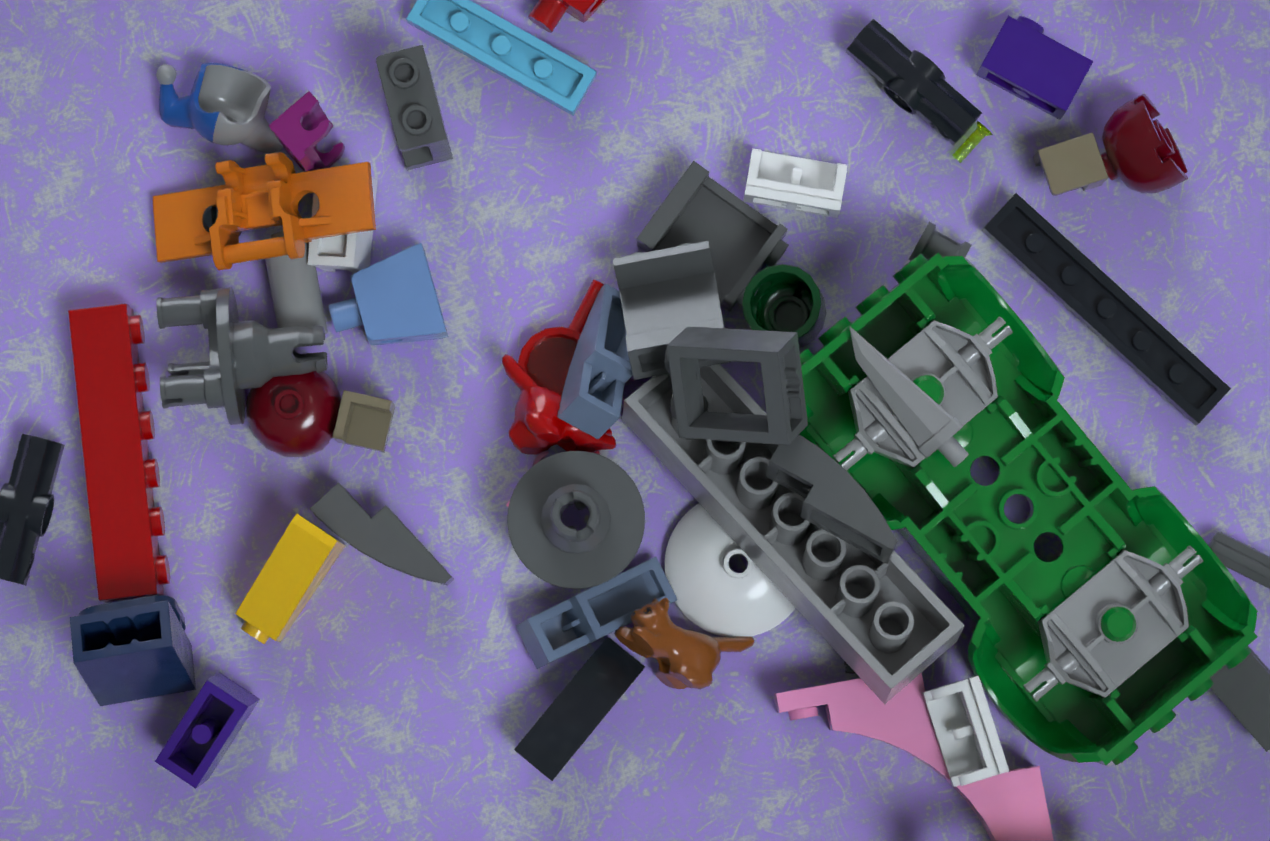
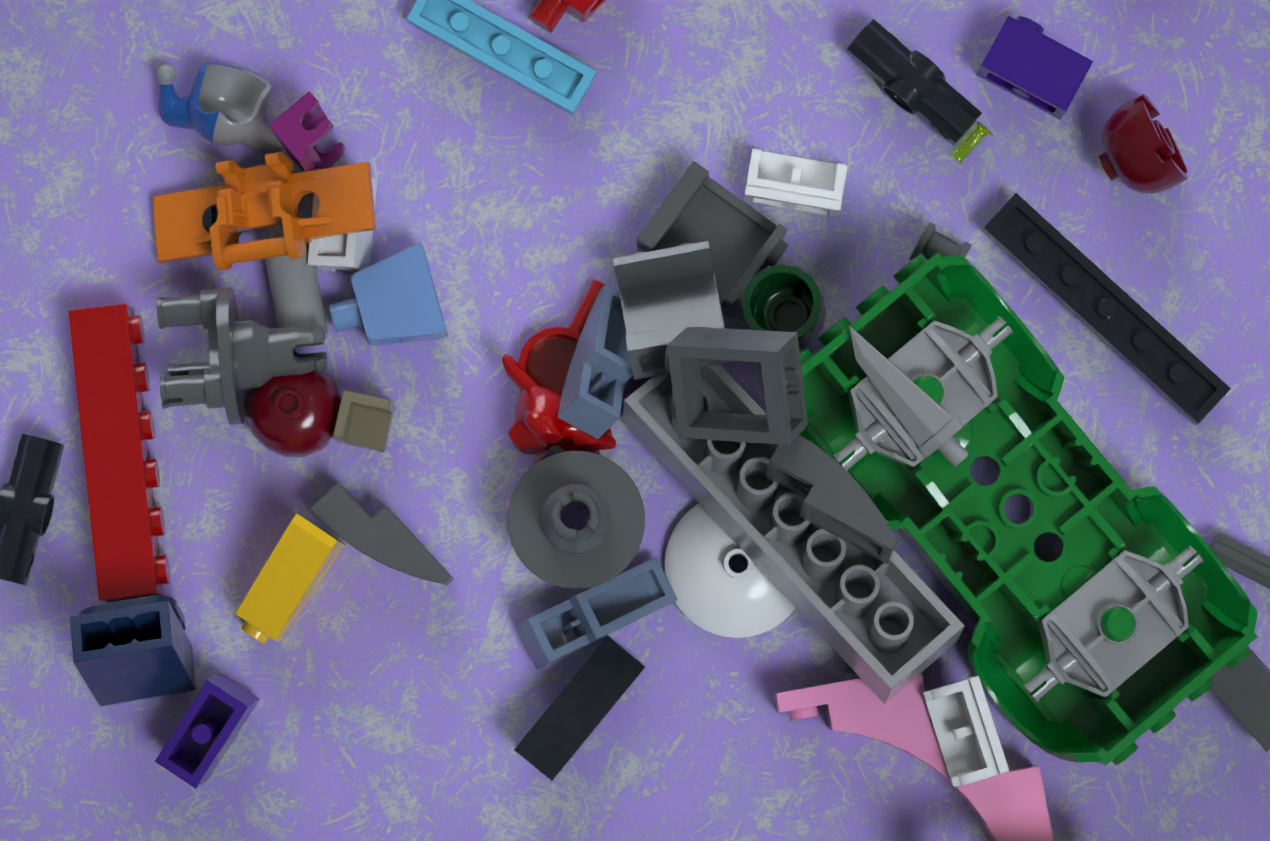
(414, 107): dark grey panel -> none
(683, 655): dark orange animal -> none
(1072, 165): dark tan panel -> none

